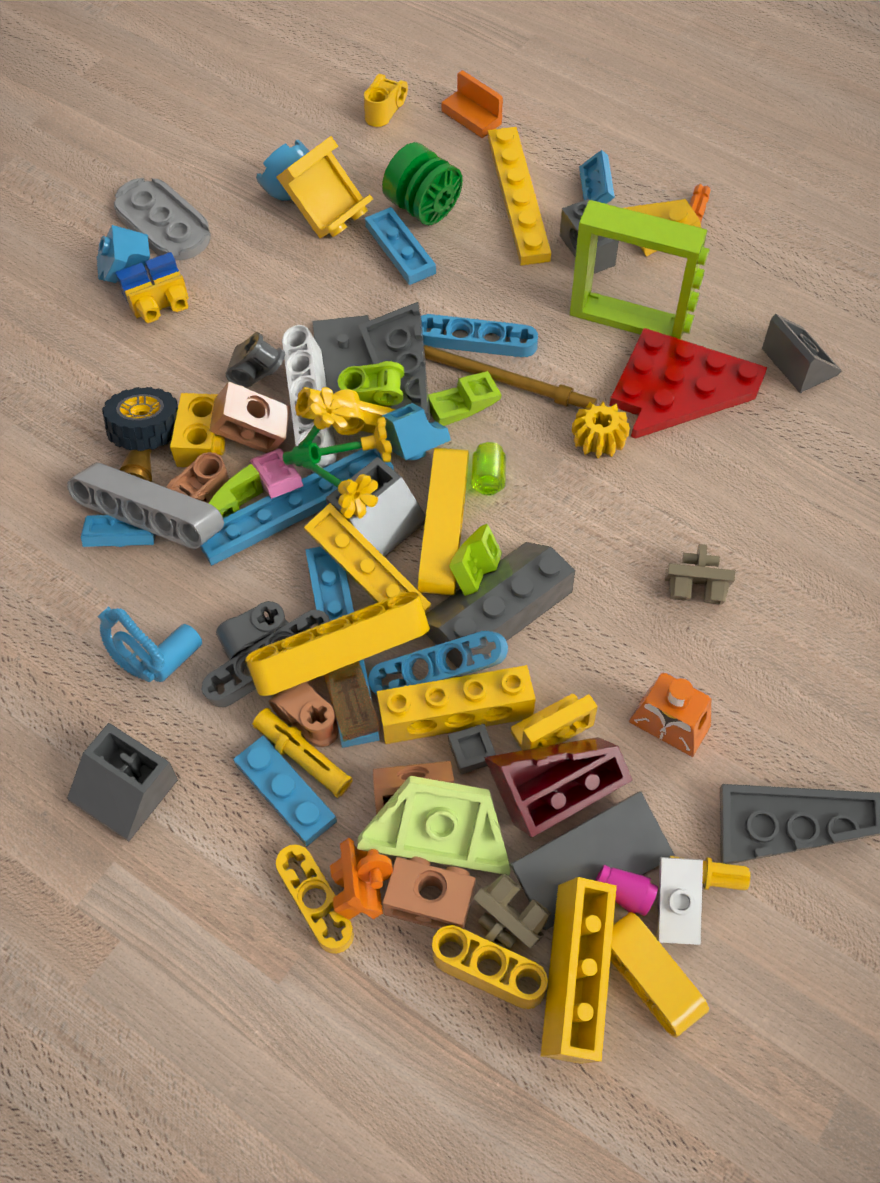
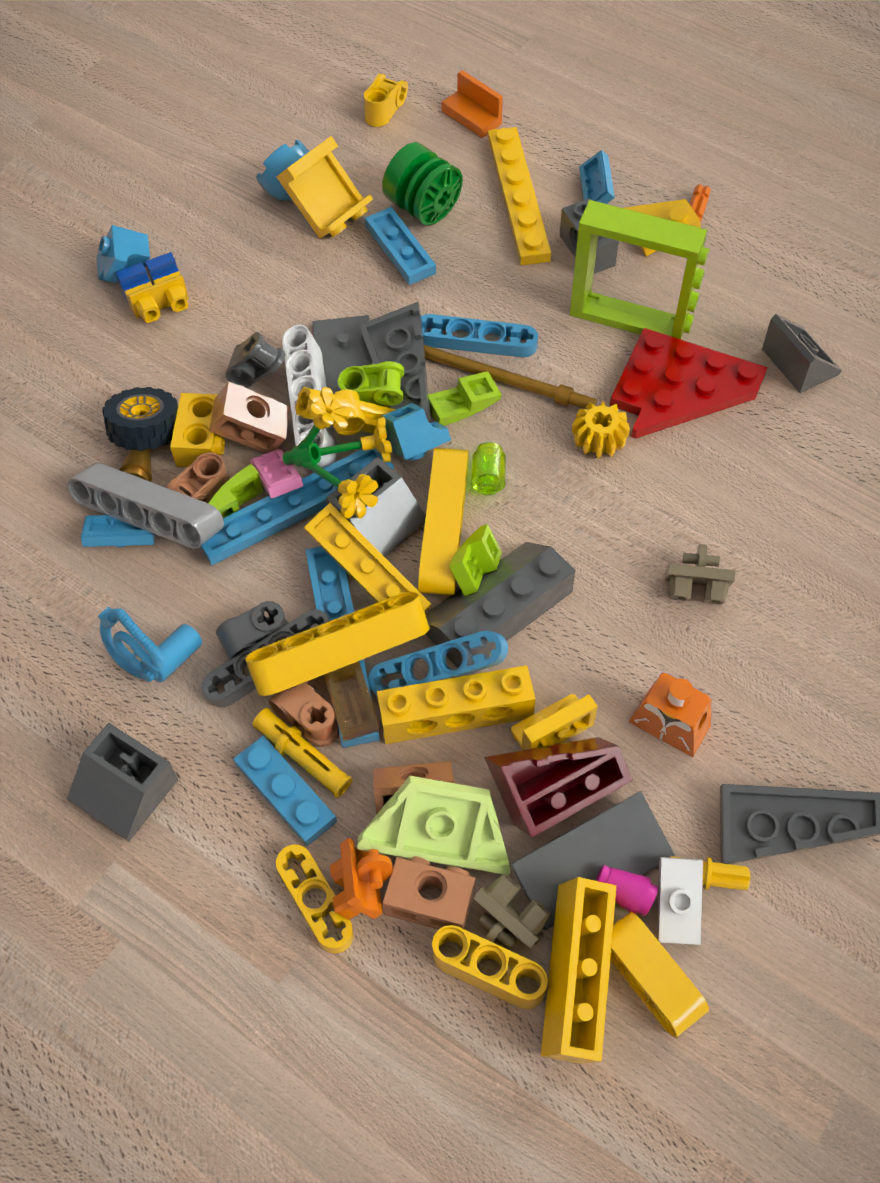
(163, 216): light grey tile -> none
(470, 748): dark grey plate -> none

